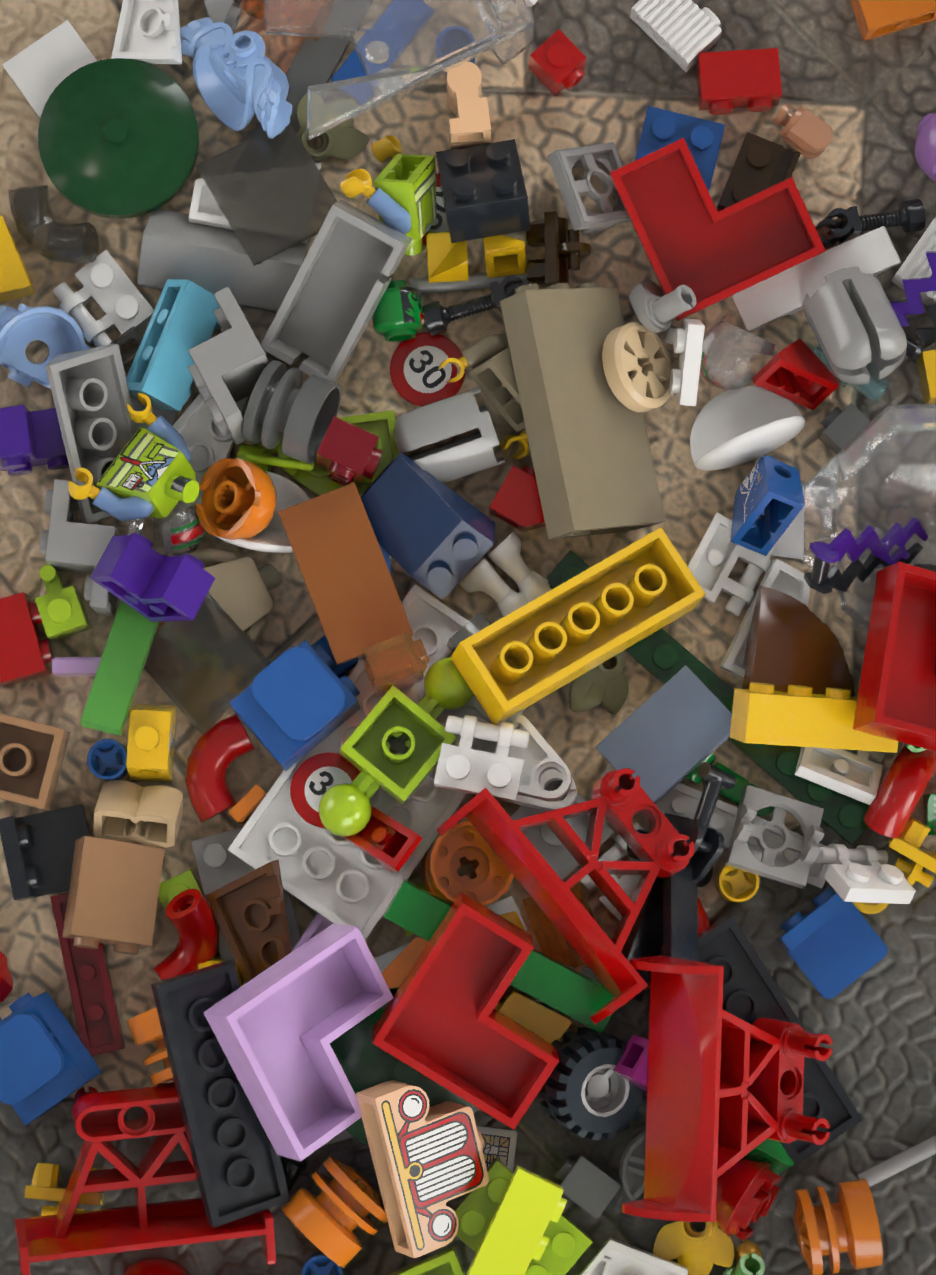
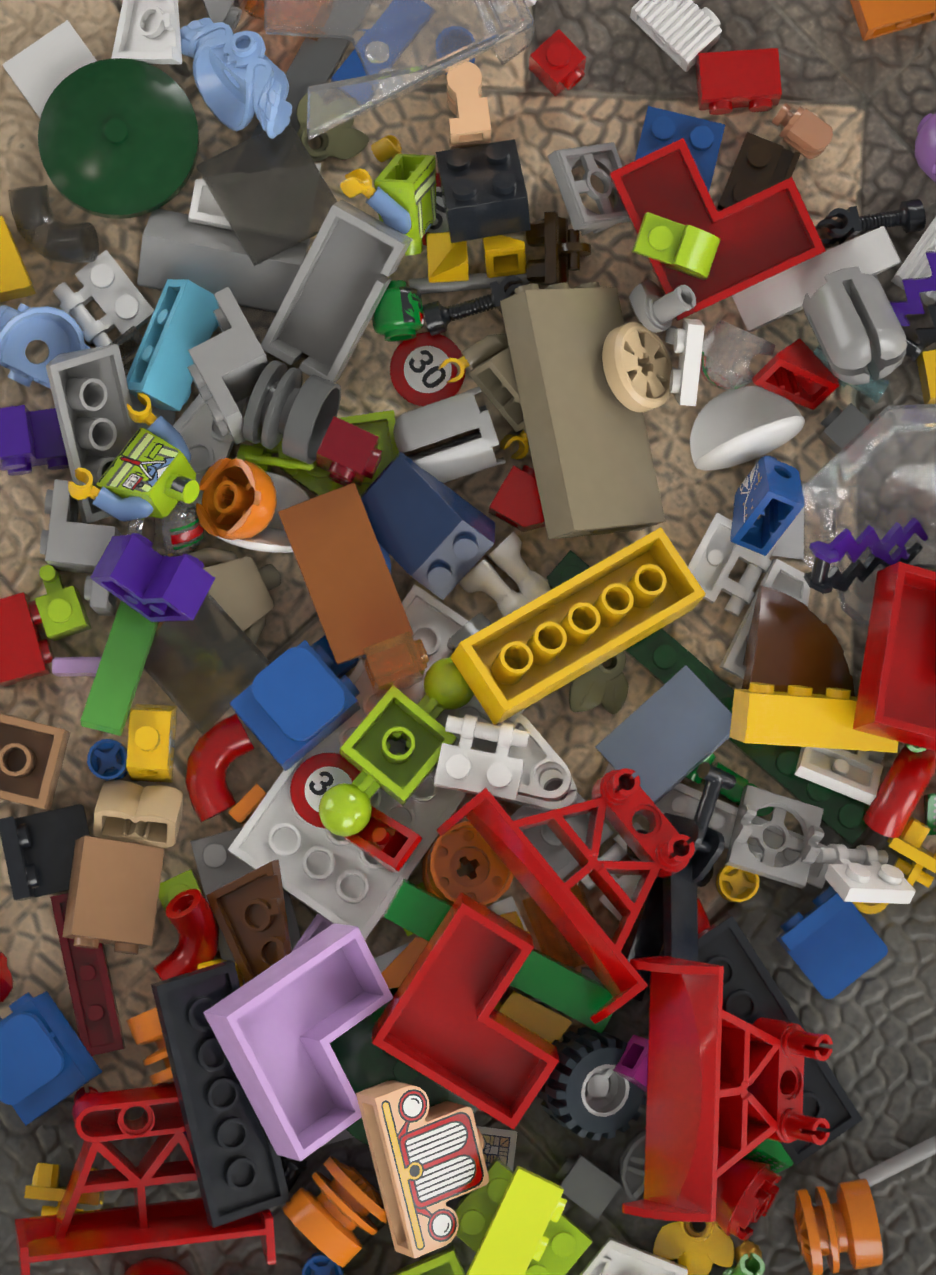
(677, 245): none -> lime brick

